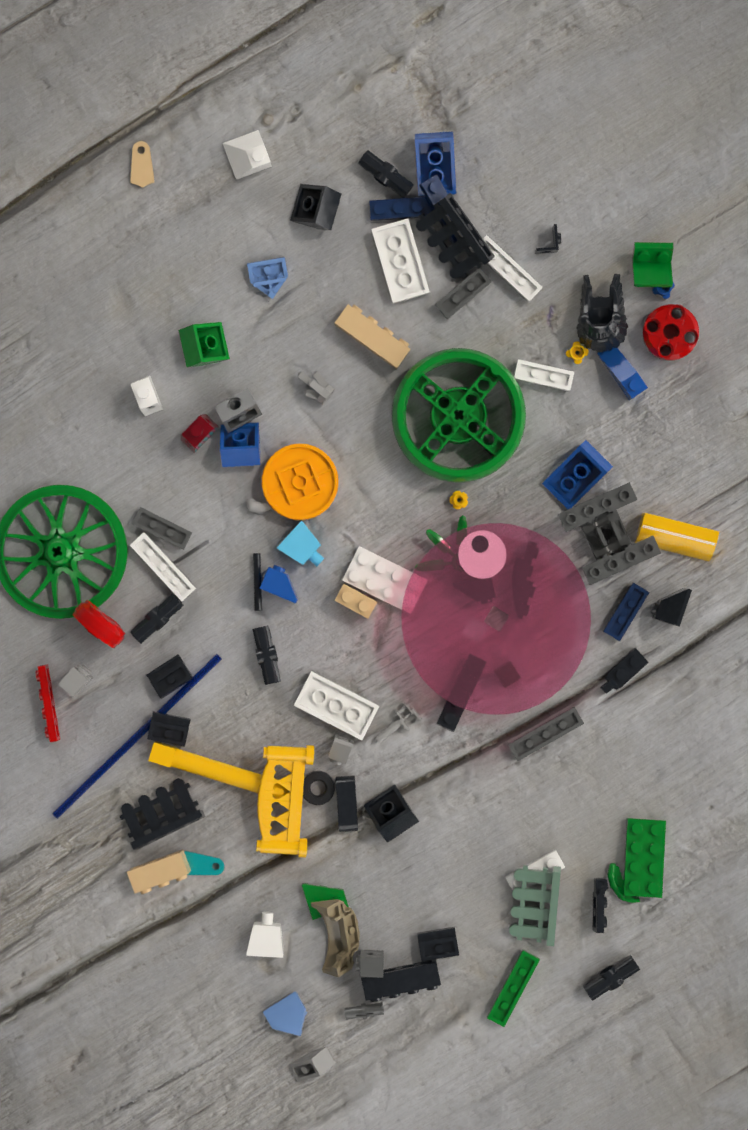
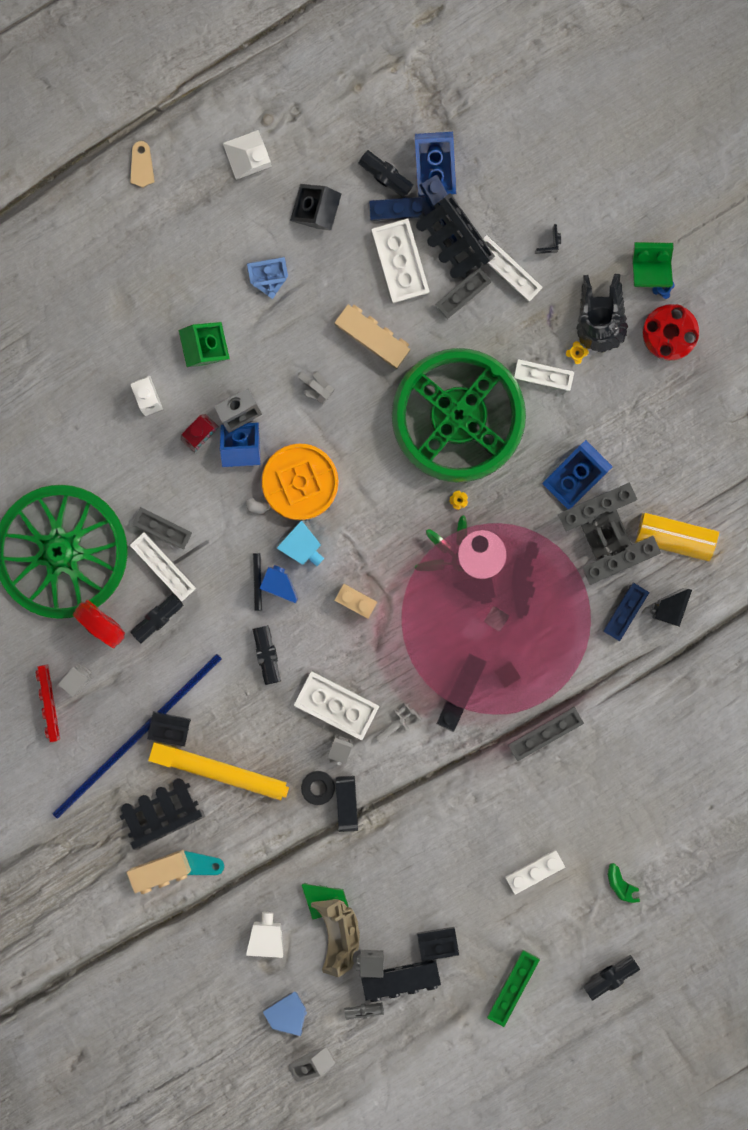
(169, 676): black plate -> none
(288, 840): yellow piece -> none
(378, 577): white plate -> none
(391, 813): black slope -> none
(538, 895): sand green fence -> none
(599, 904): black hinge -> none
(623, 372): blue slope -> none
(624, 671): black hinge -> none
(644, 858): green plate -> none

